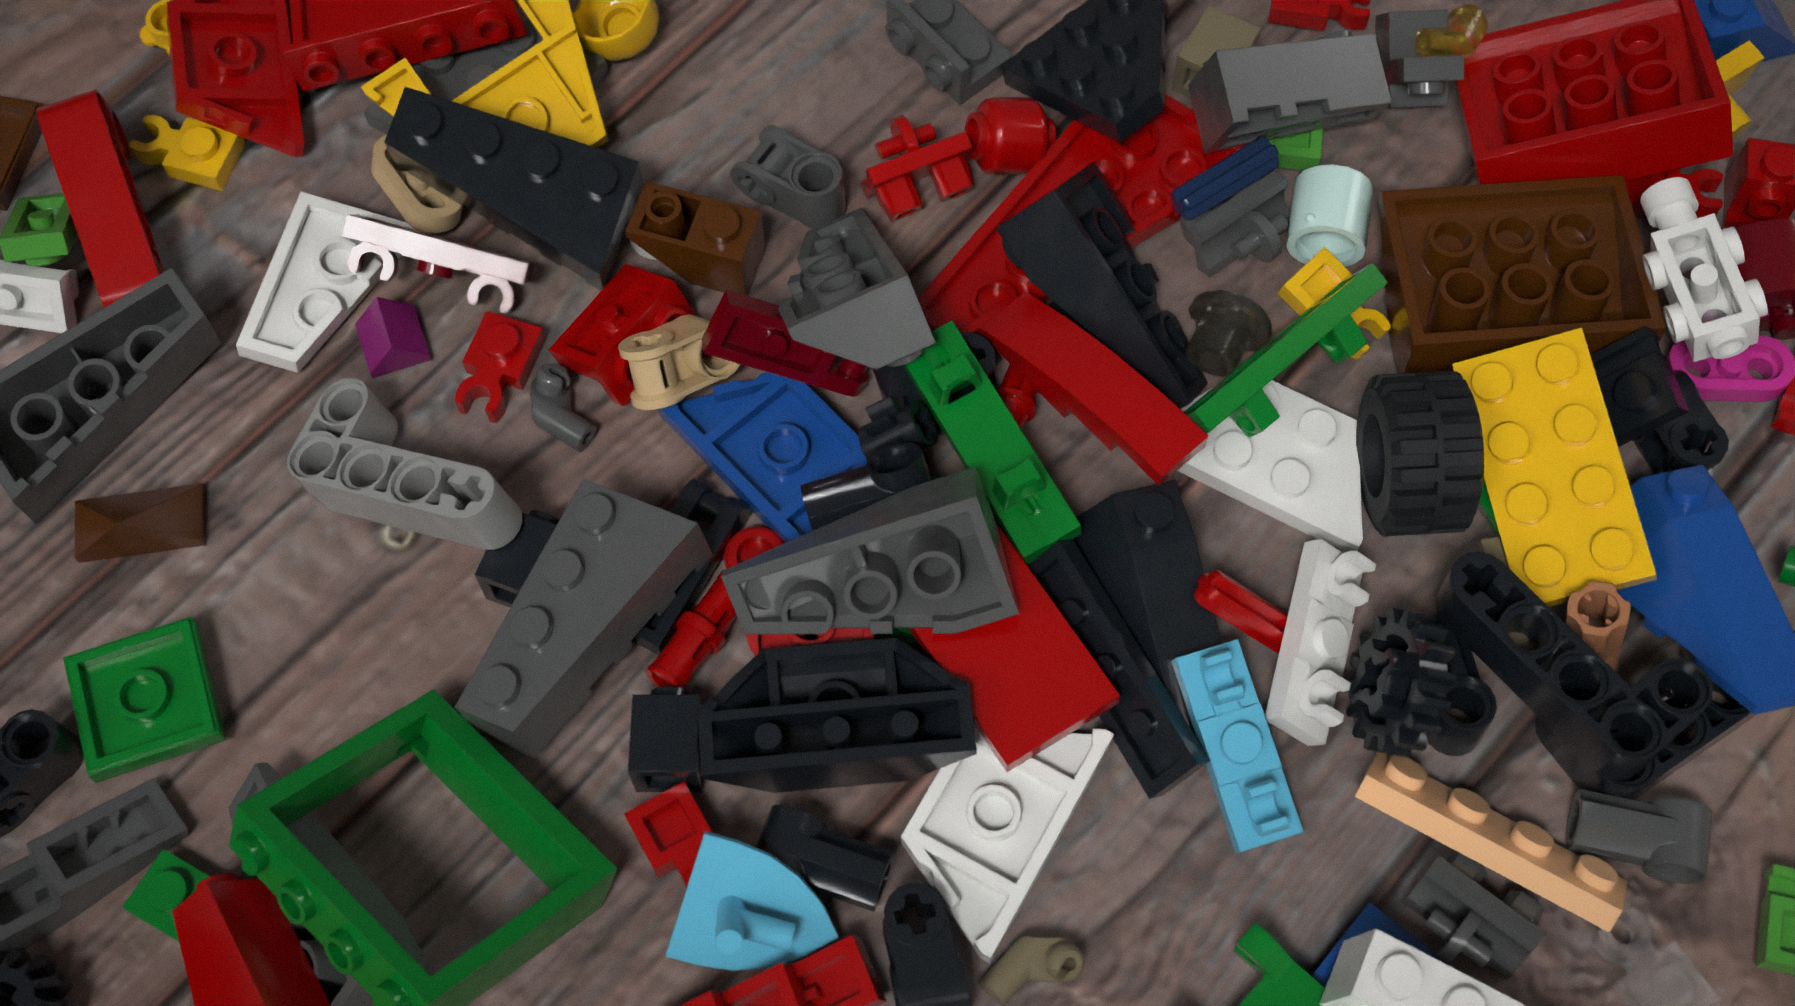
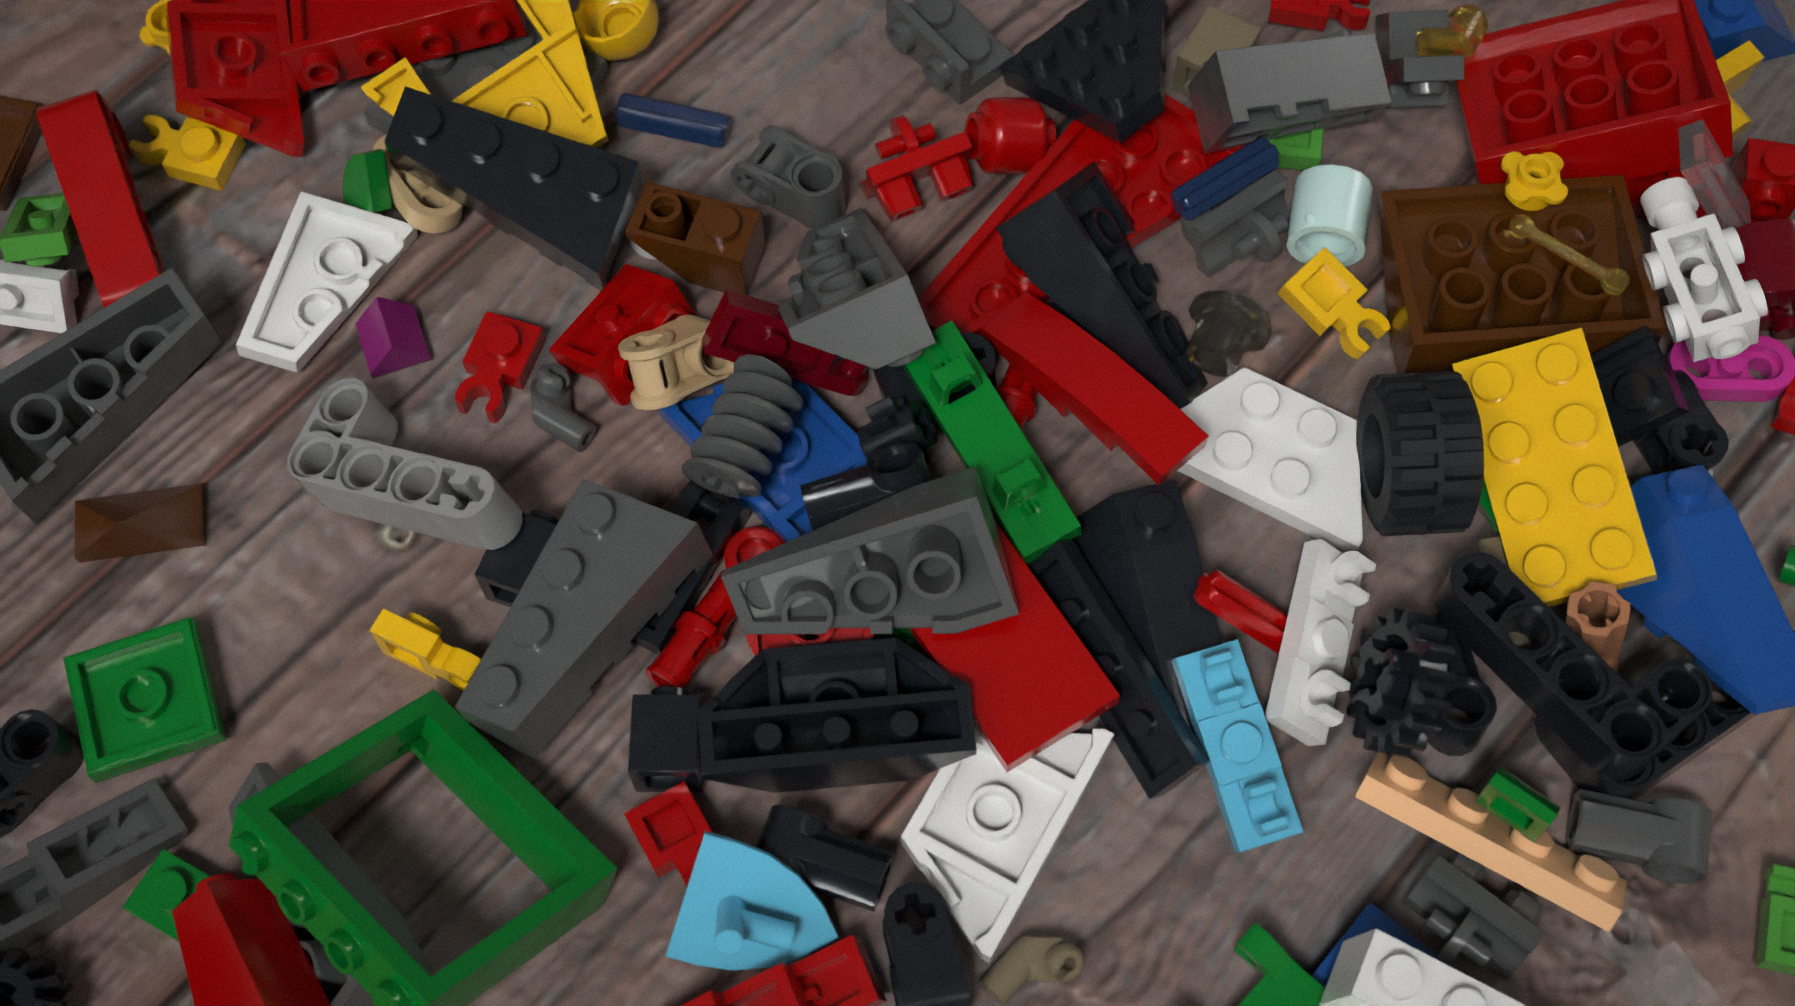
(367, 181): none -> green tile
(419, 645): none -> yellow plate
(436, 257): plate -> none
(672, 120): none -> dark blue axle
(742, 427): none -> dark grey piece
(1324, 323): green hinge -> none
(1517, 804): none -> green slope
(1534, 180): none -> yellow plate
(1613, 281): none -> clear yellow hinge
(1712, 176): none -> clear tile

